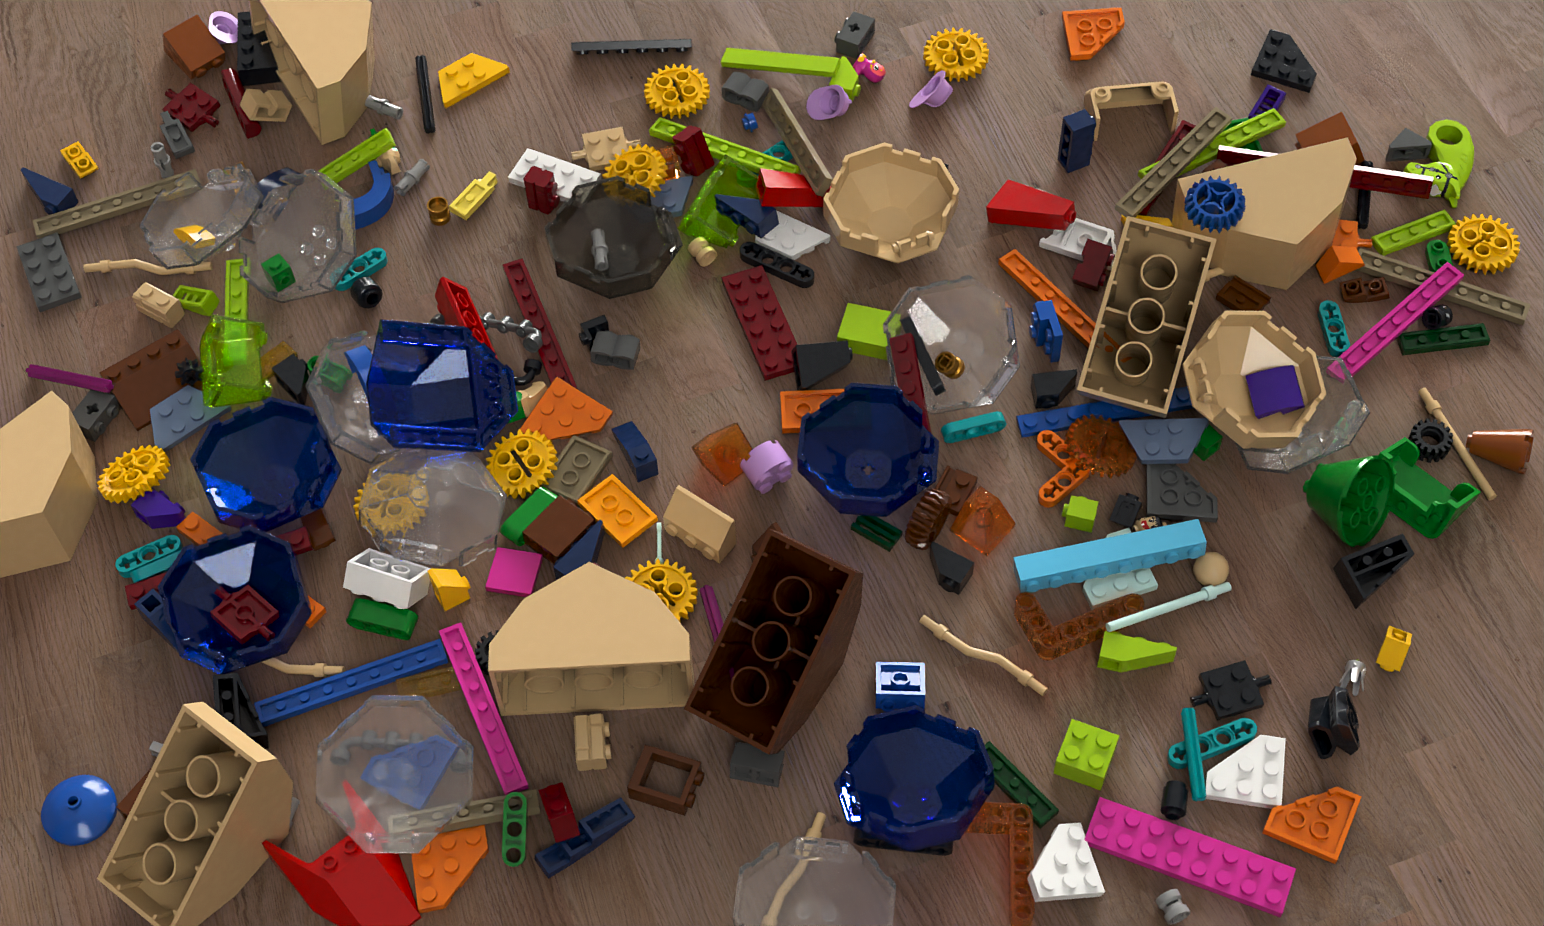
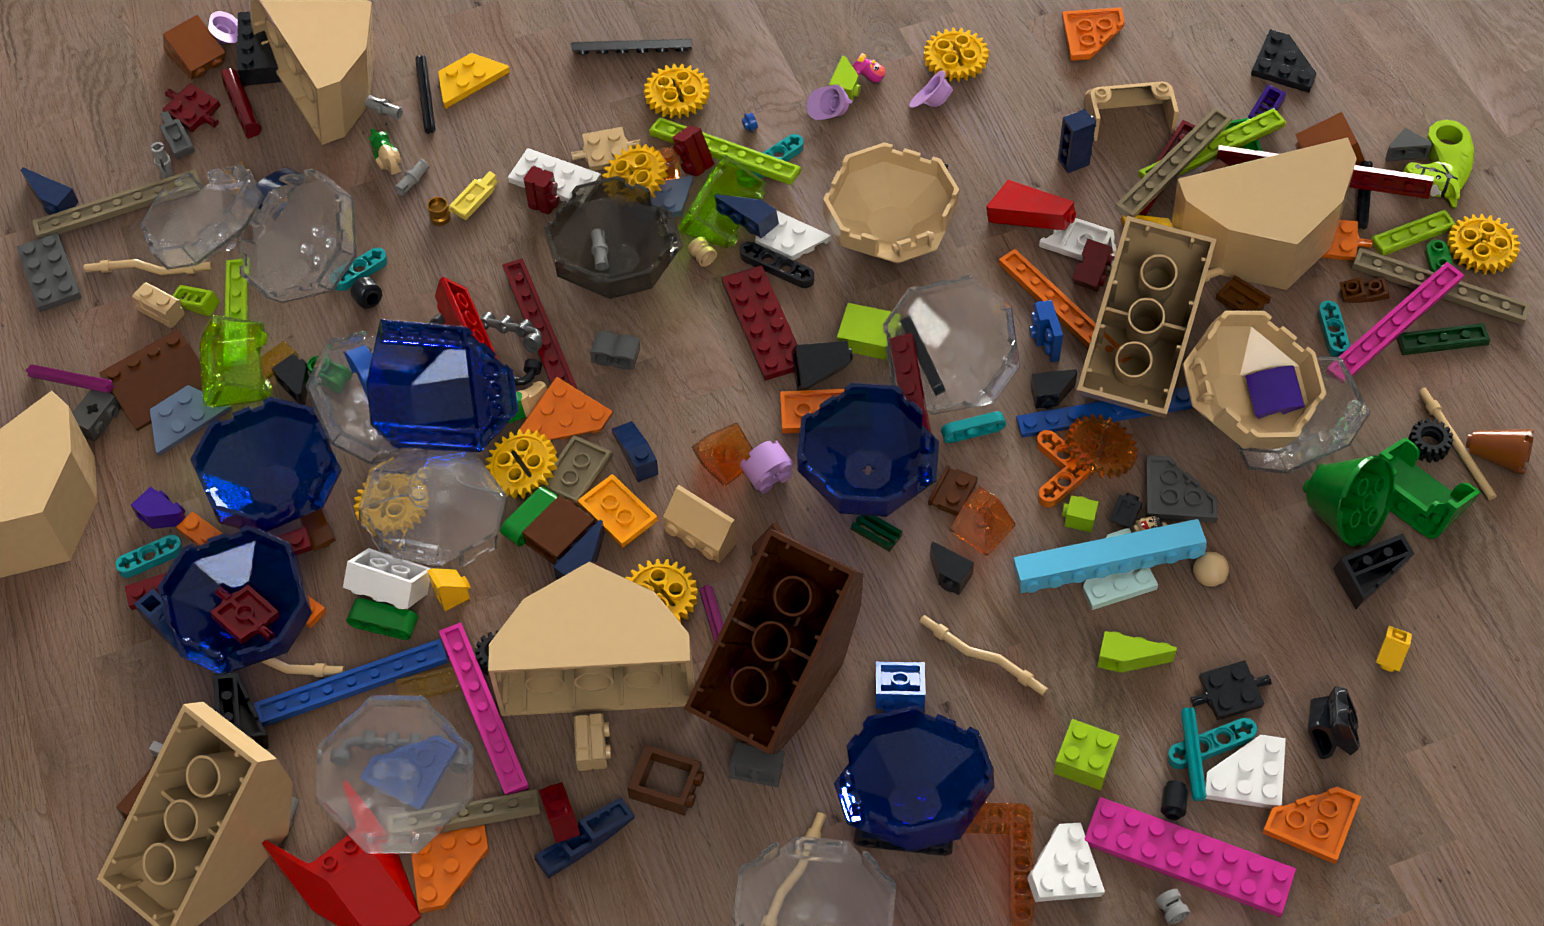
(79, 160): yellow slope -> none
(87, 818): blue dish -> none
(133, 474): yellow gear -> none
(154, 568): teal beam -> none
(188, 233): yellow slope -> none
(189, 377): black gear -> none
(265, 107): tan brick -> none
(278, 272): green brick -> none
(359, 156): lime tile -> none
(377, 201): blue arch -> none
(514, 572): dark pink tile -> none
(514, 816): green beam -> none
(590, 328): black bracket -> none
(659, 543): light aqua hinge -> none
(745, 91): dark grey brick -> none
(780, 62): lime tile -> none
(786, 190): red slope -> none
(797, 142): dark tan plate -> none
(855, 35): dark grey brick -> none
(928, 519): reddish brown gear -> none
(949, 365): pearl gold wheel -> none
(1019, 788): dark green tile -> none
(1076, 627): clear orange beam -> none
(1164, 439): sand blue wing -> none
(1207, 593): light aqua bar -> none
(1209, 443): green brick -> none
(1211, 211): blue gear -> none
(1338, 262): orange slope -> none
(1355, 671): flat silver piece -> none
(1442, 317): black wheel -> none

